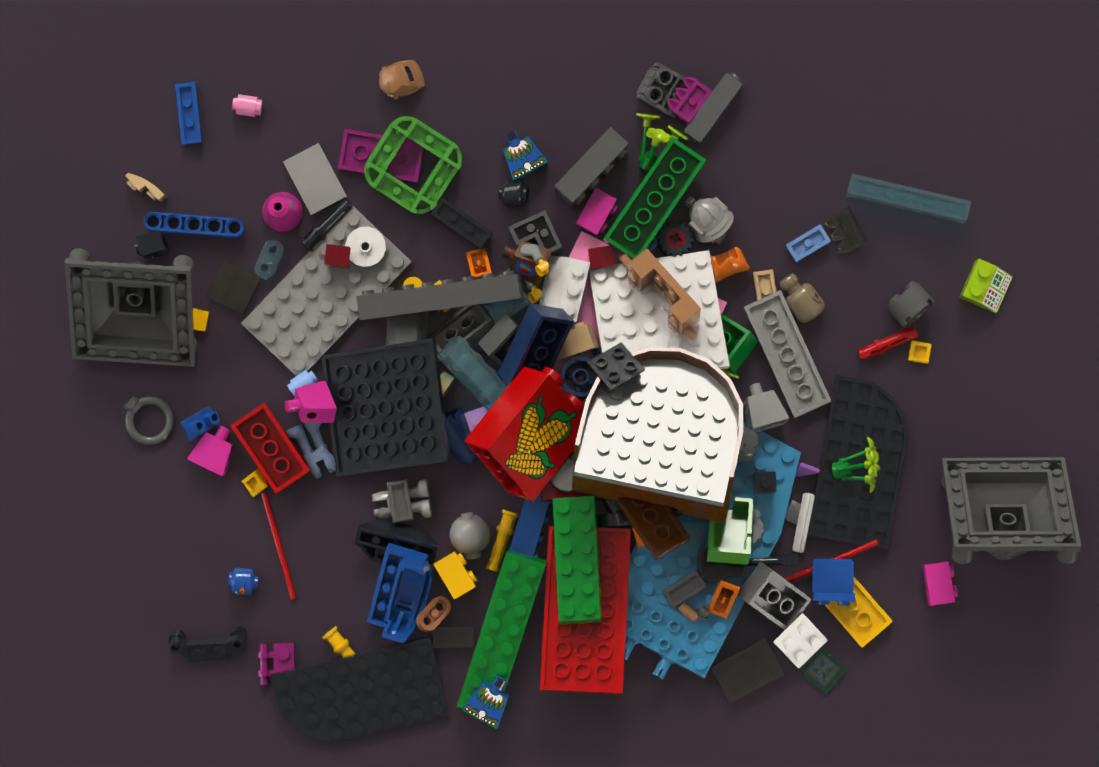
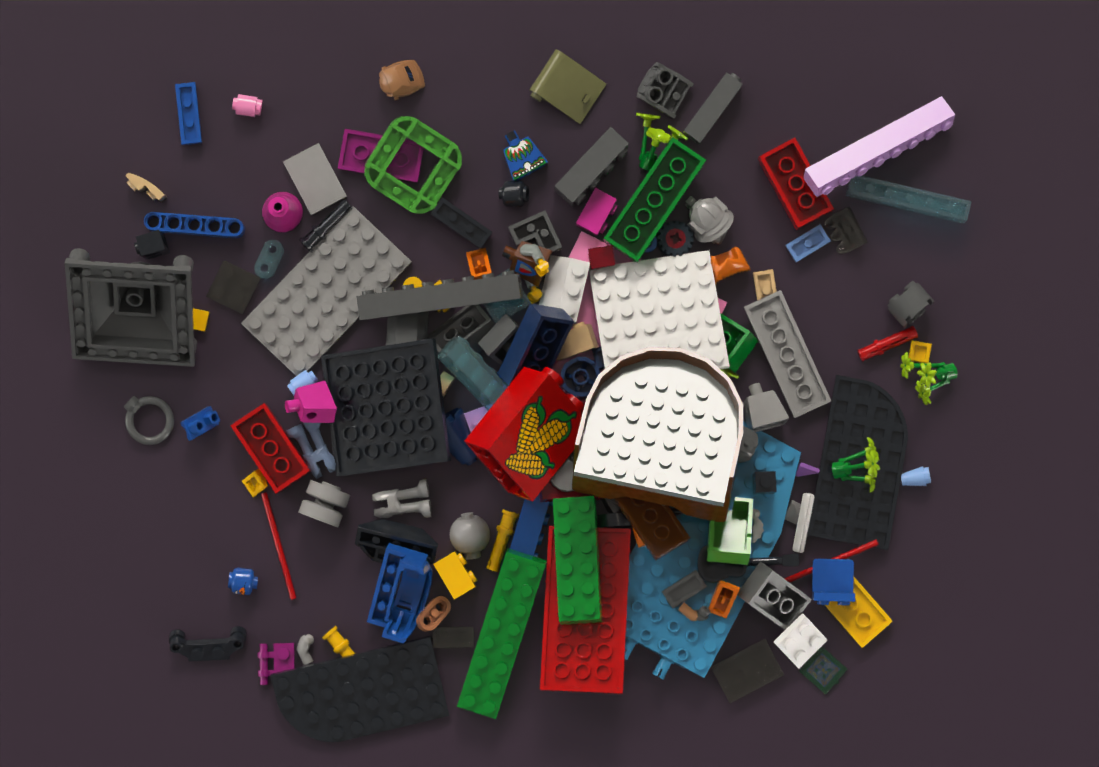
(213, 451): dark pink torso -> none
(303, 647): none -> light grey arm
(326, 498): none -> light grey wheel
(337, 256): dark red panel -> none
(376, 249): white plate -> none
(399, 501): dark grey tile -> none
(488, 702): torso -> none
(565, 85): none -> olive door
(616, 367): black hinge -> none
(683, 311): medium nougat brick -> none
(690, 99): magenta plate -> none
(785, 172): none -> red brick
(802, 299): dark tan piece -> none
(879, 146): none -> brick
(916, 477): none -> light blue cone
(939, 583): dark pink brick -> none
(943, 372): none -> plant
(986, 285): lime slope -> none
(1010, 507): dark grey piece -> none

